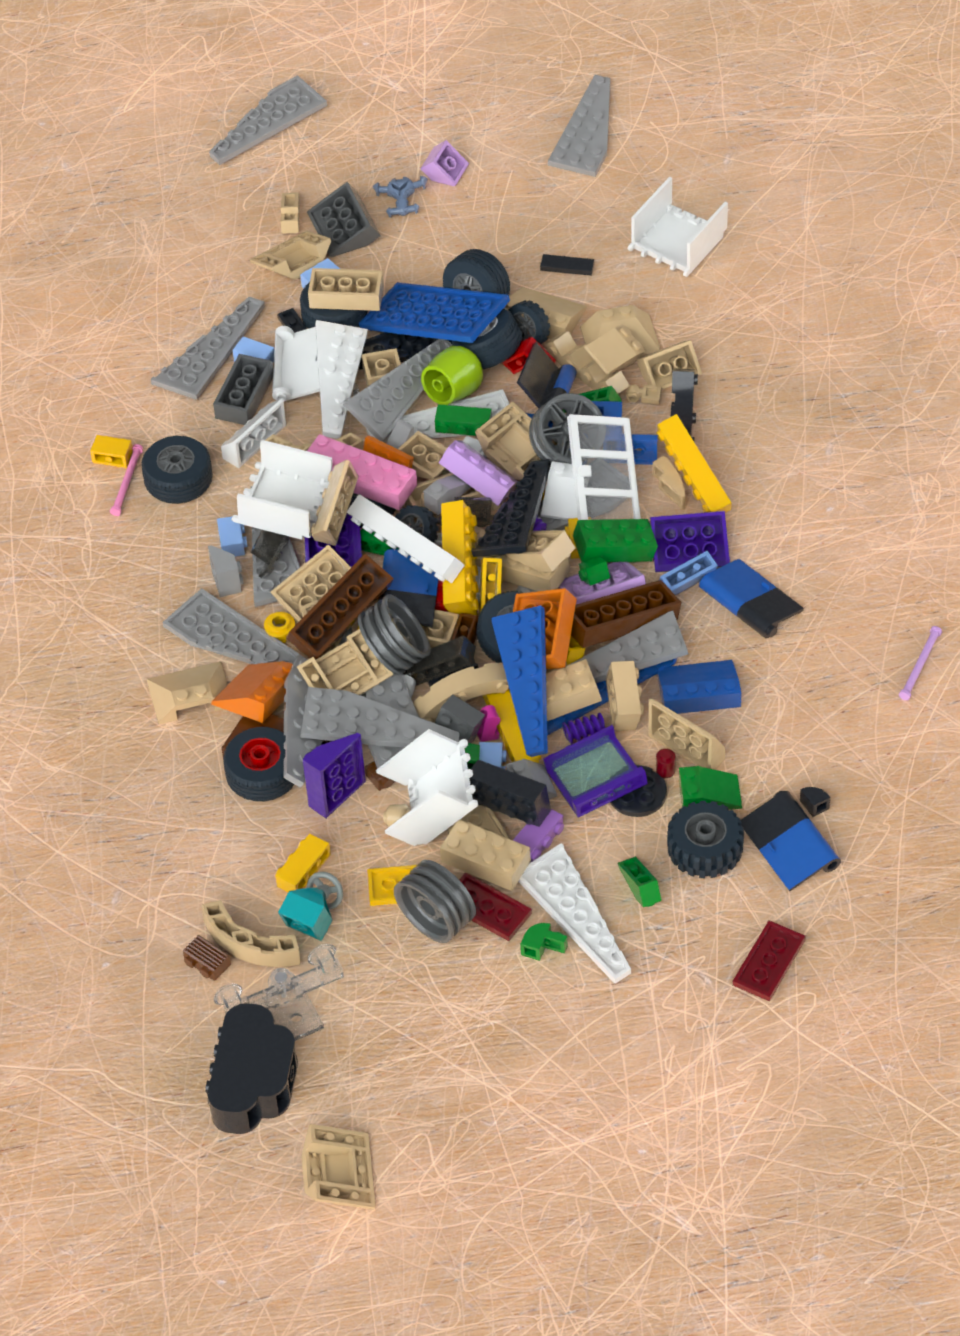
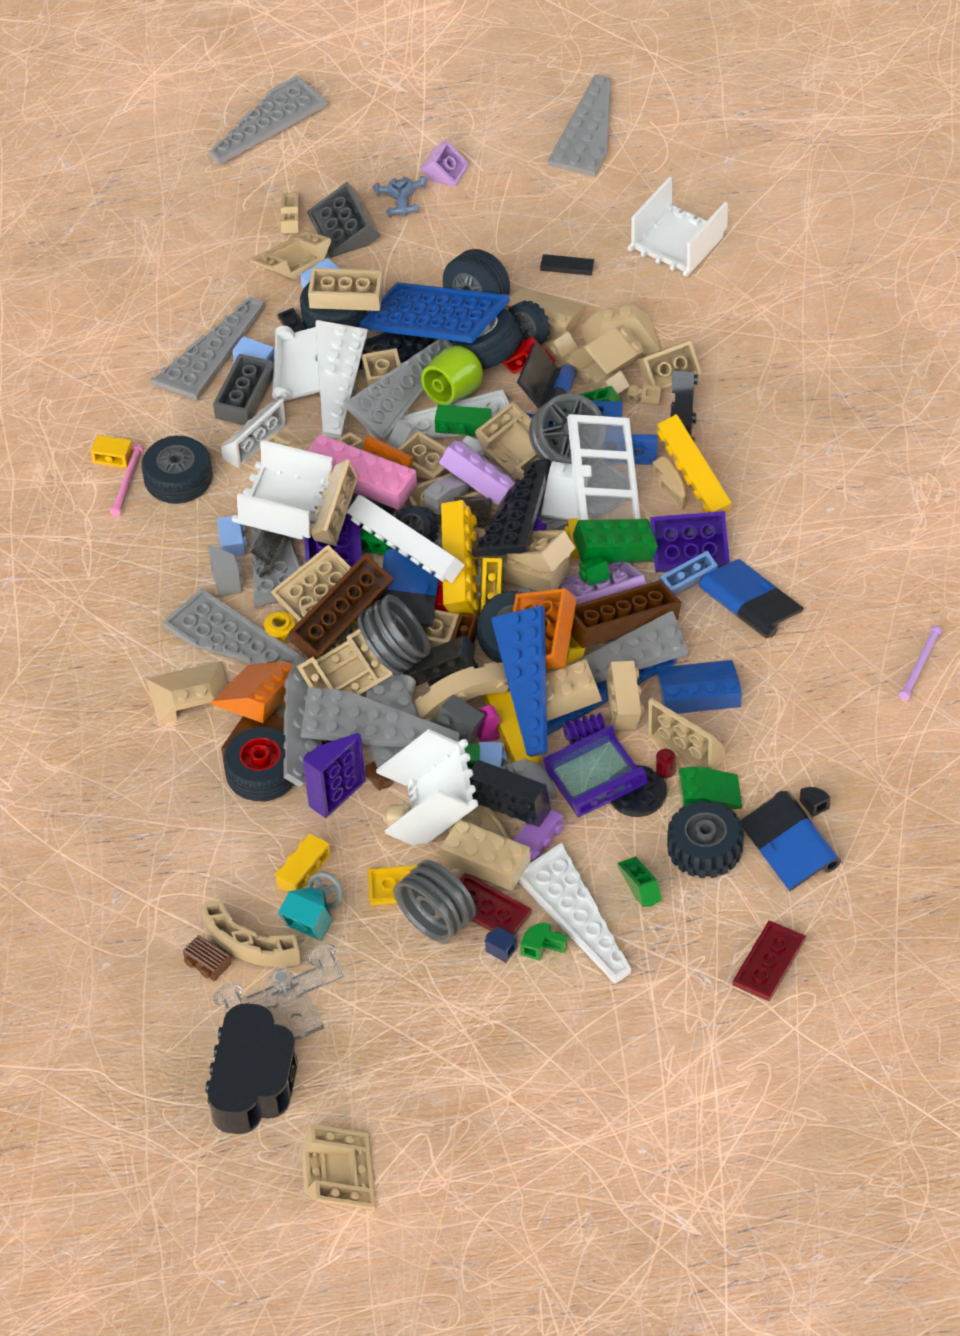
(500, 944): none -> dark blue brick

